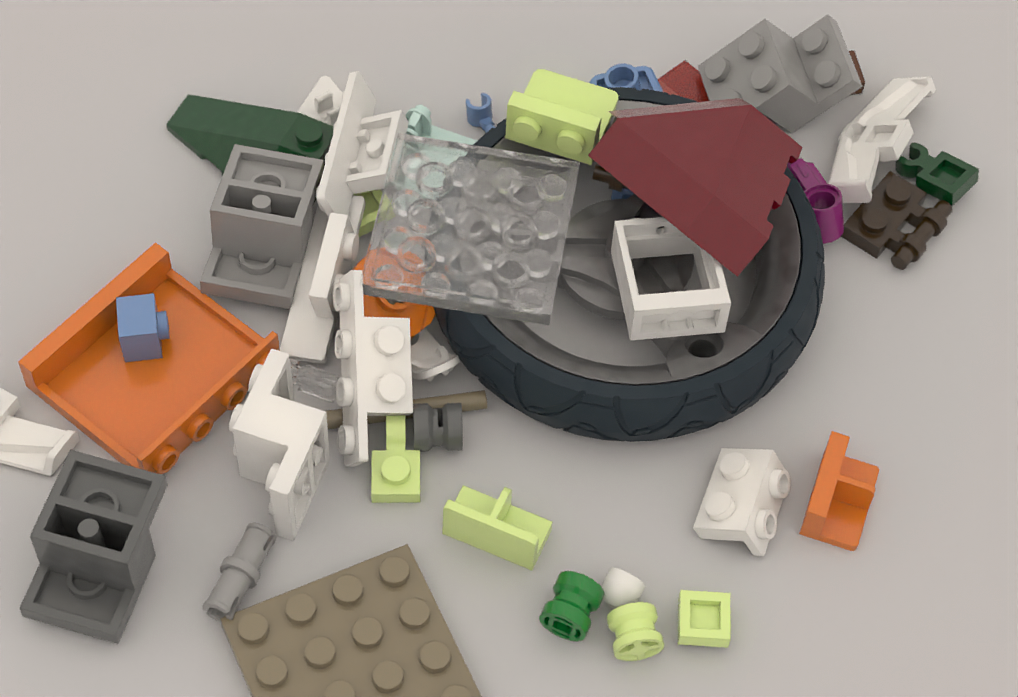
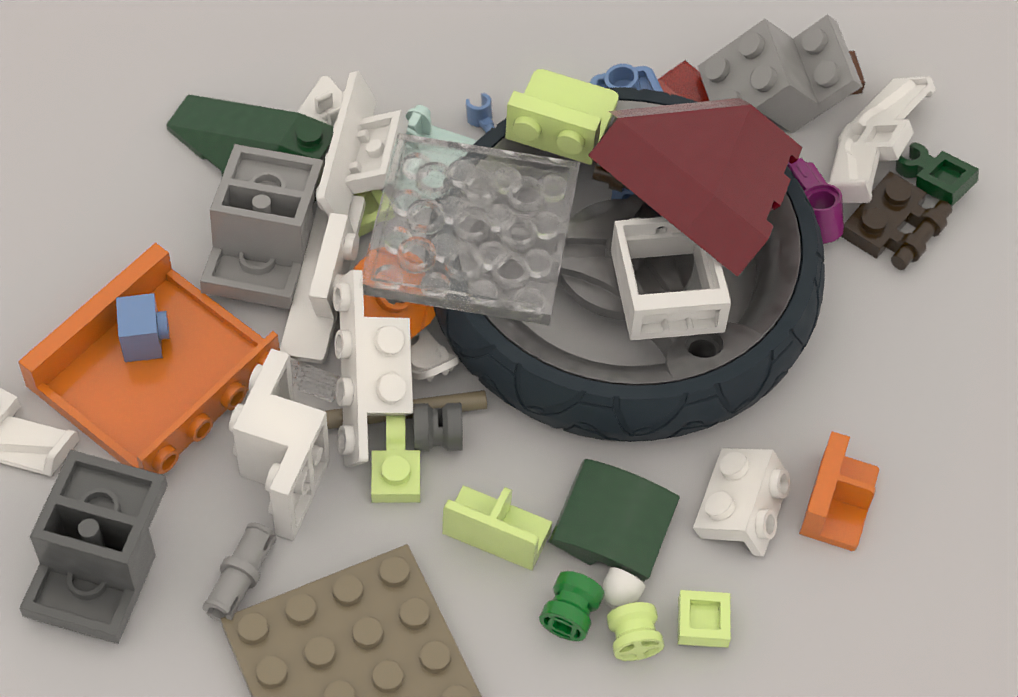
(614, 519): none -> dark green slope

